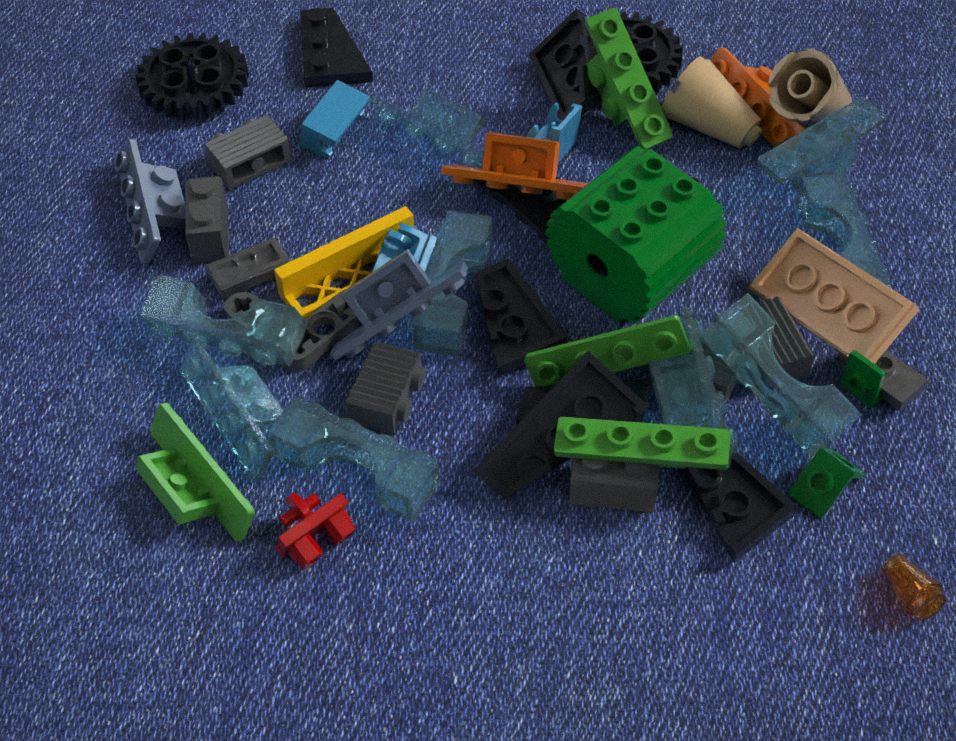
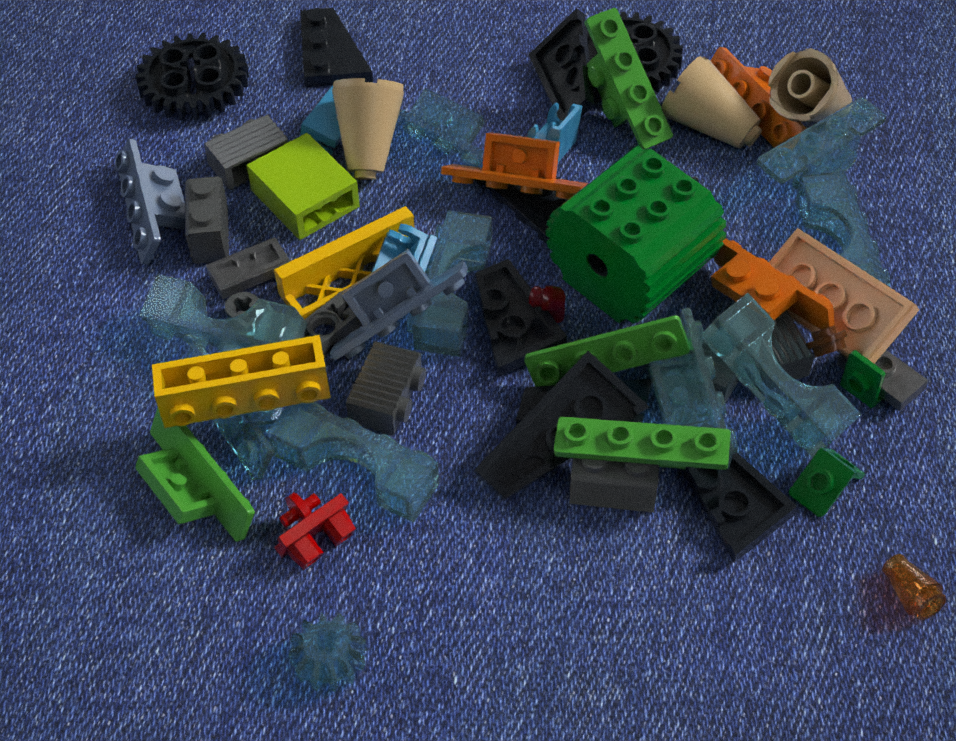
(240, 381): none -> yellow brick
(303, 186): none -> lime brick
(311, 657): none -> clear light blue gear
(367, 122): none -> tan cone
(549, 299): none -> dark red arm
(769, 287): none -> orange bracket
(827, 341): none -> reddish brown plate

